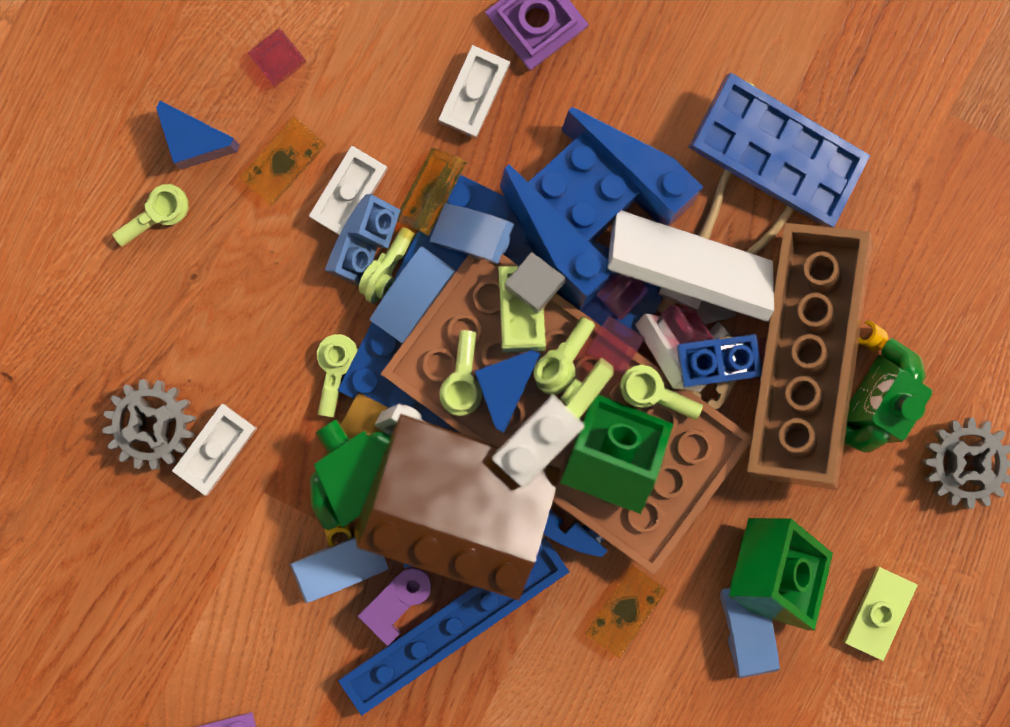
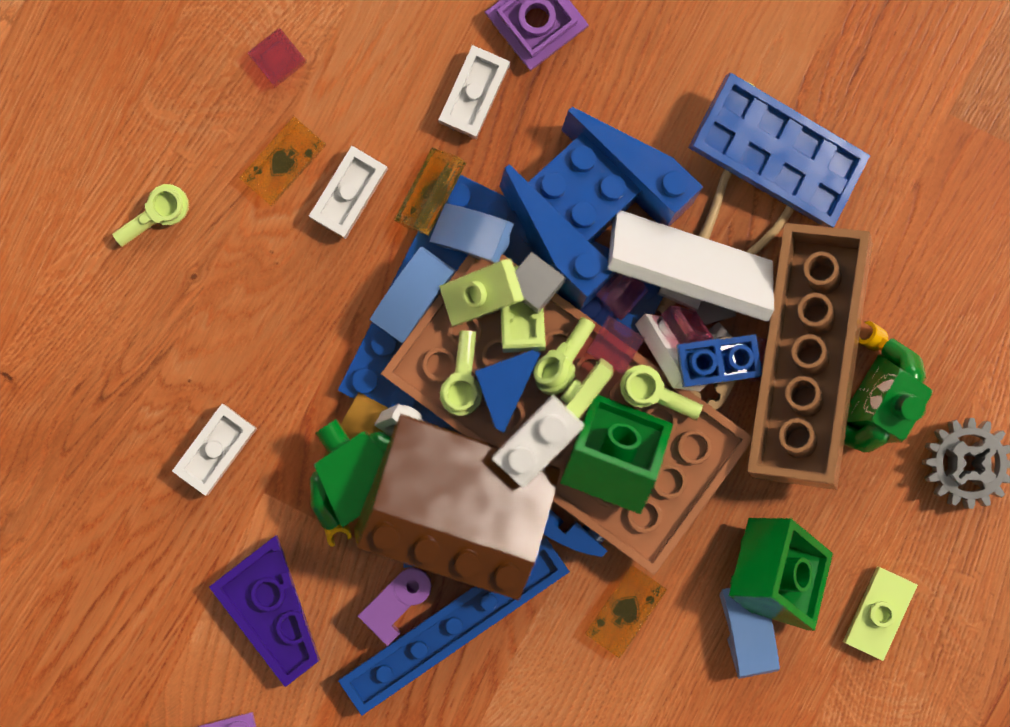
(133, 432): light grey gear -> none
(191, 139): blue slope -> none
(269, 611): none -> dark purple wing
(335, 358): yellowish green plate -> none
(335, 569): light blue slope -> none
(365, 230): medium blue slope -> none
(378, 276): yellowish green plate -> none
(481, 292): none -> yellowish green plate

